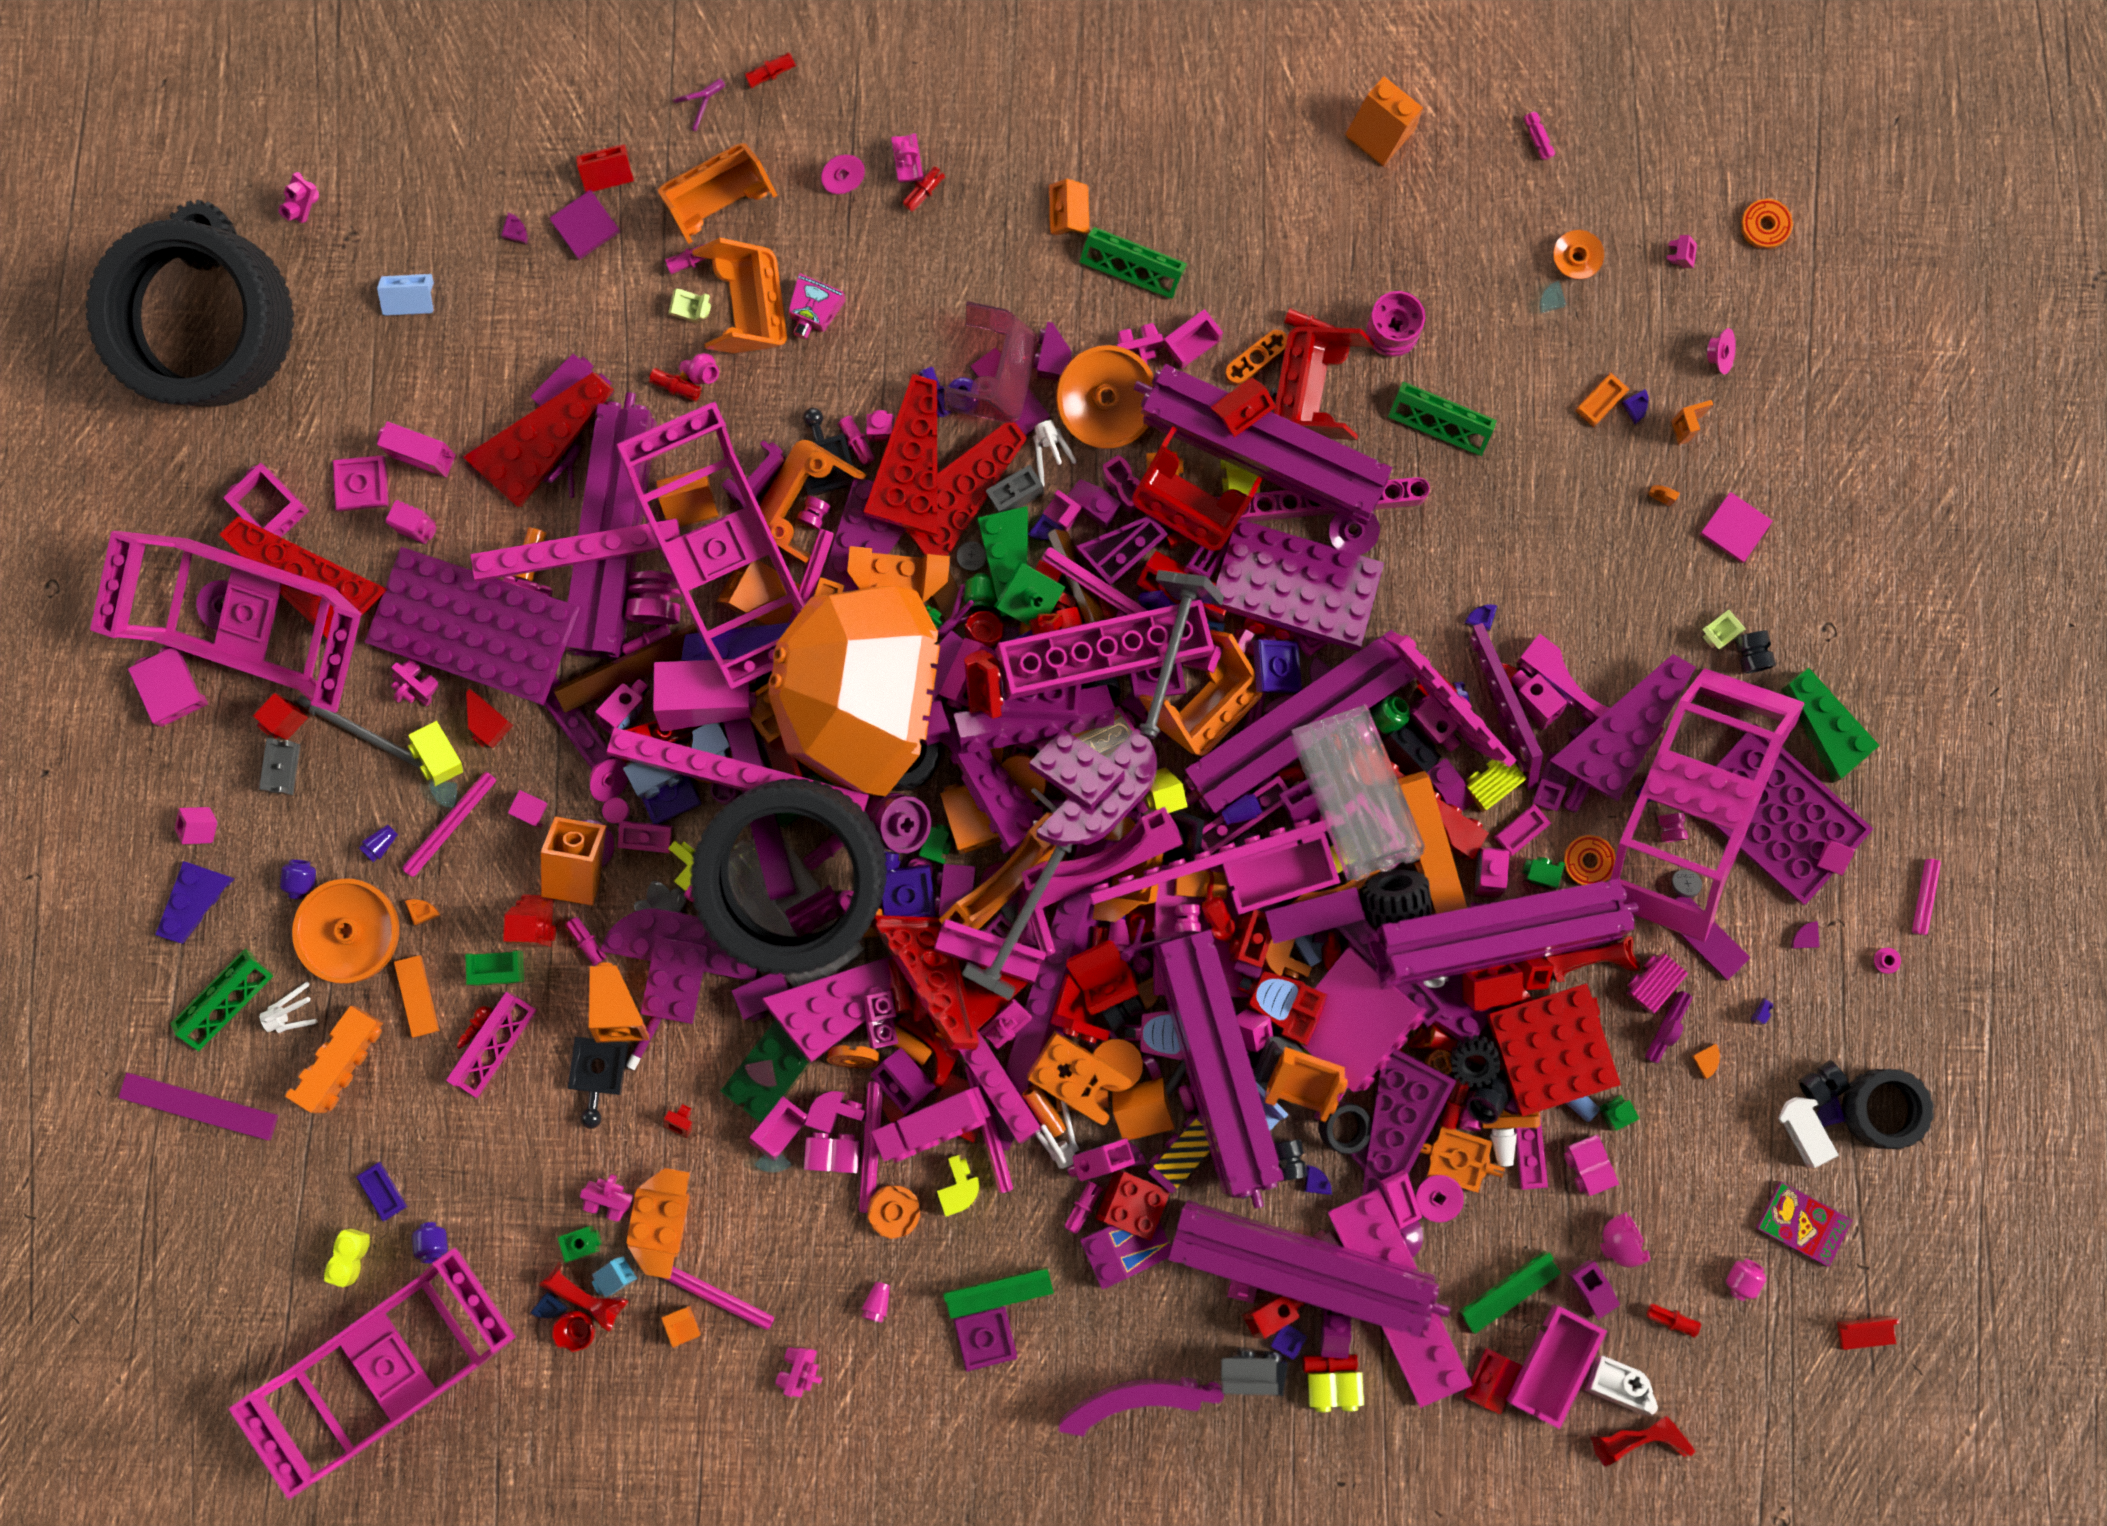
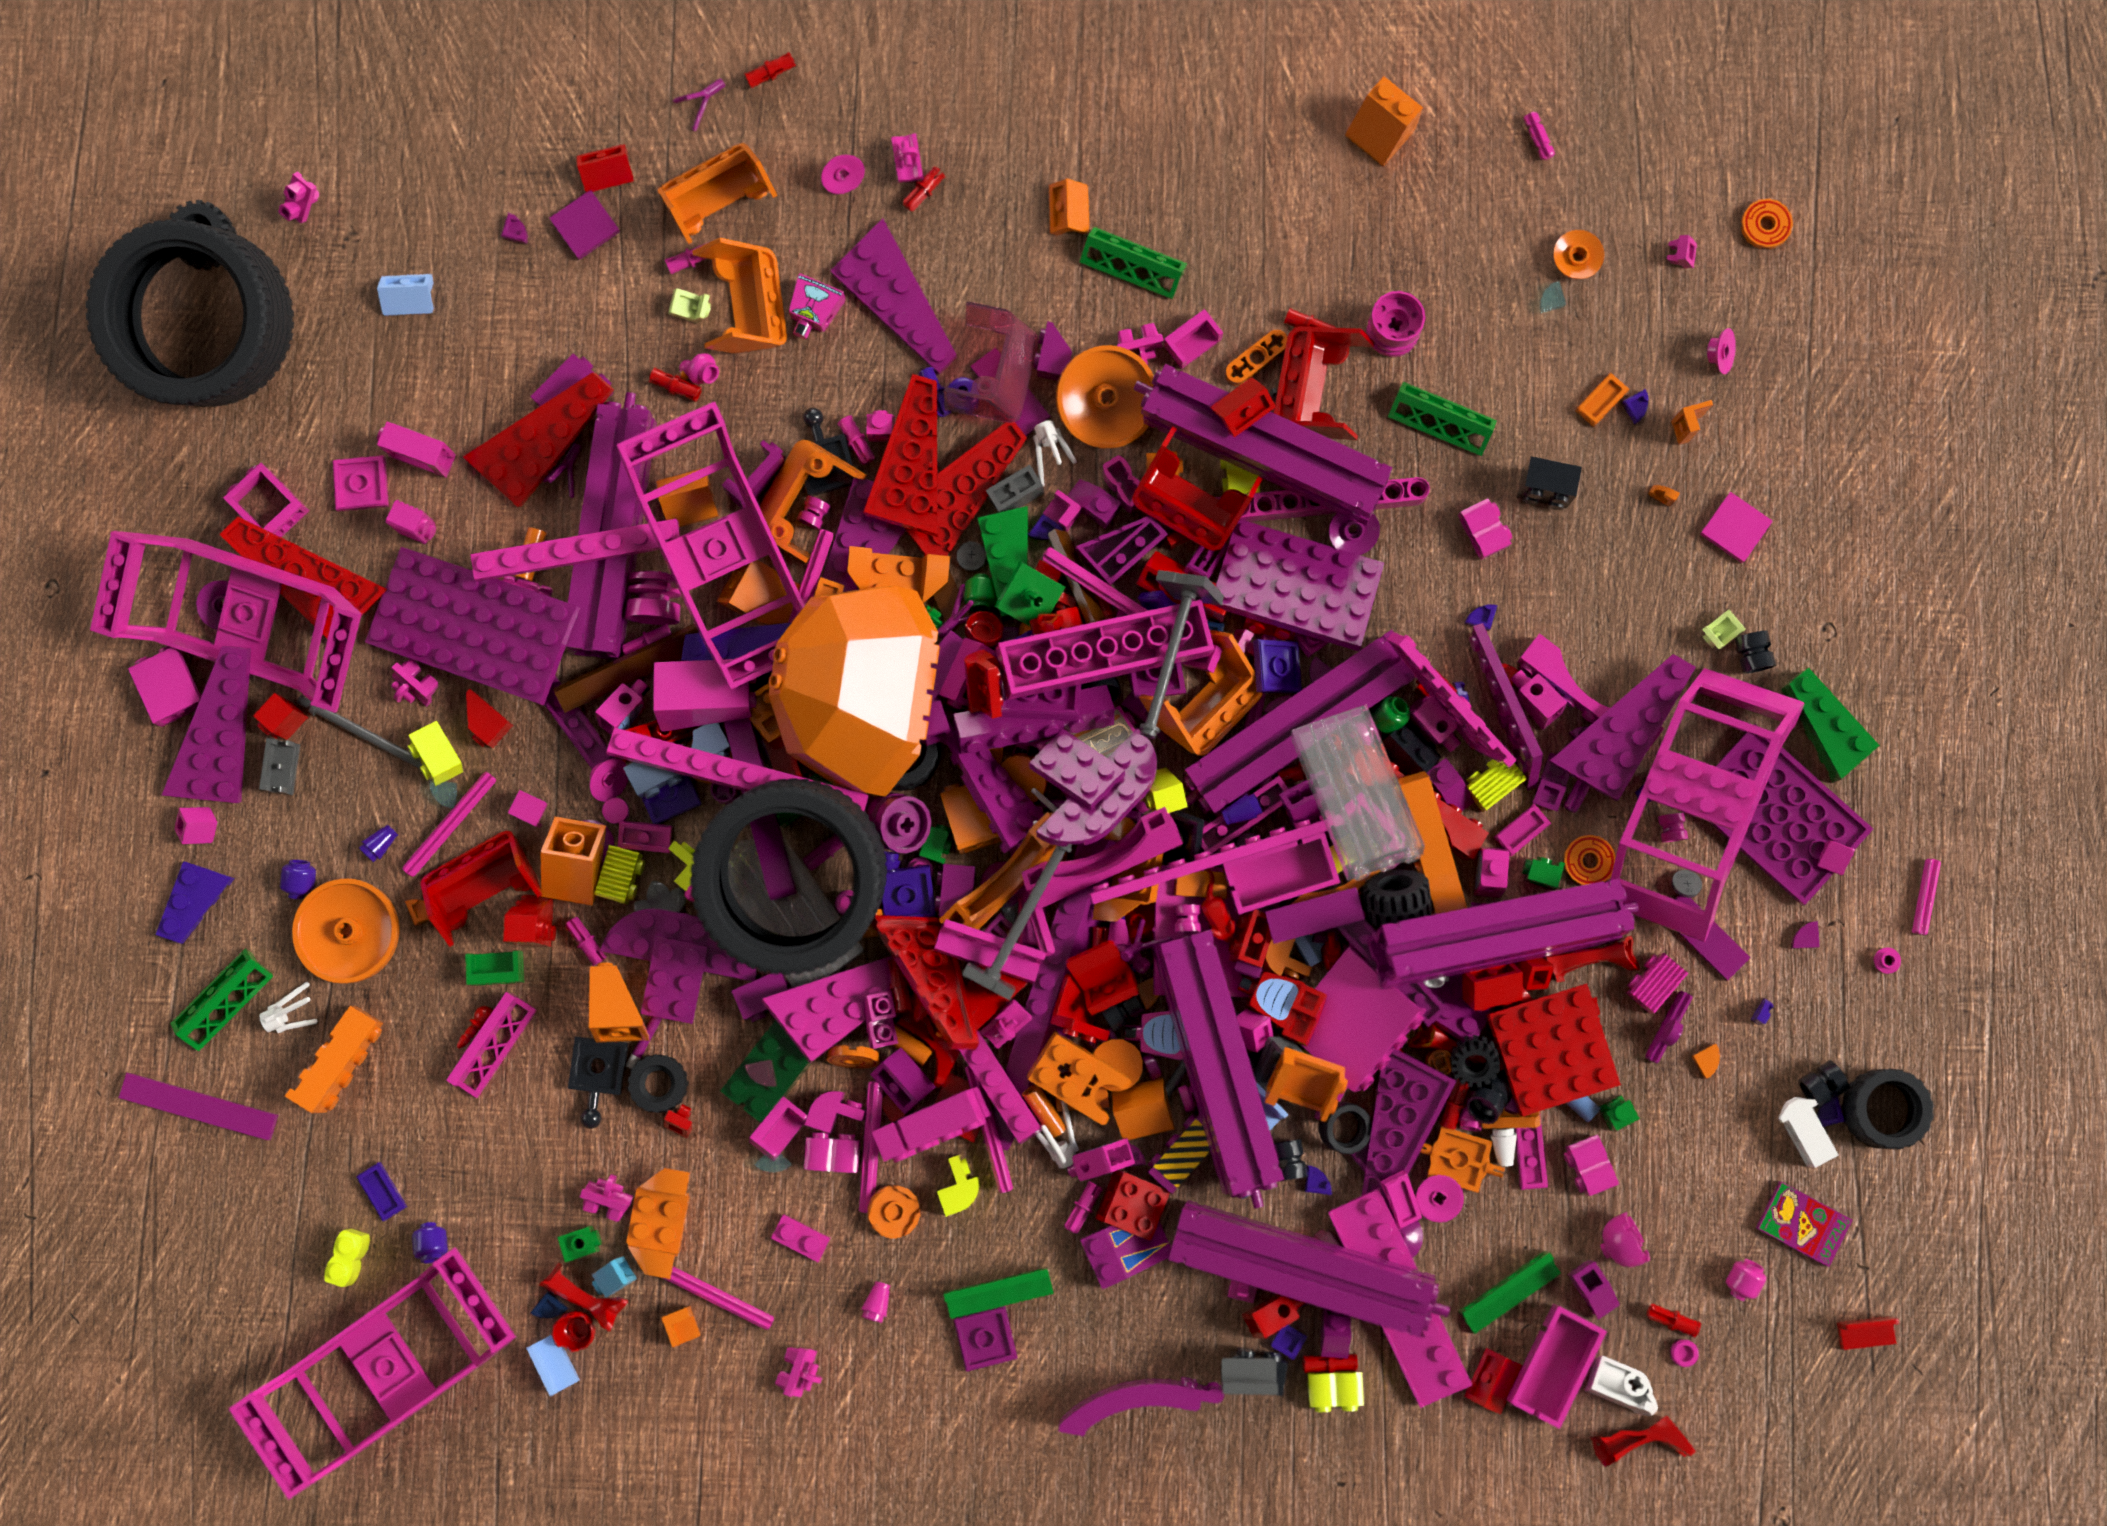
(214, 745): none -> magenta wing
(416, 996): orange tile -> none
(473, 879): none -> red windscreen
(552, 1365): none -> light blue panel
(619, 875): none -> neon yellow brick
(638, 1078): none -> black tyre
(801, 1238): none -> dark pink plate
(814, 911): dark pink bracket -> none
(886, 286): none -> magenta wing
(1485, 528): none -> dark pink brick
(1549, 483): none -> black brick
(1684, 1353): none -> dark pink tile

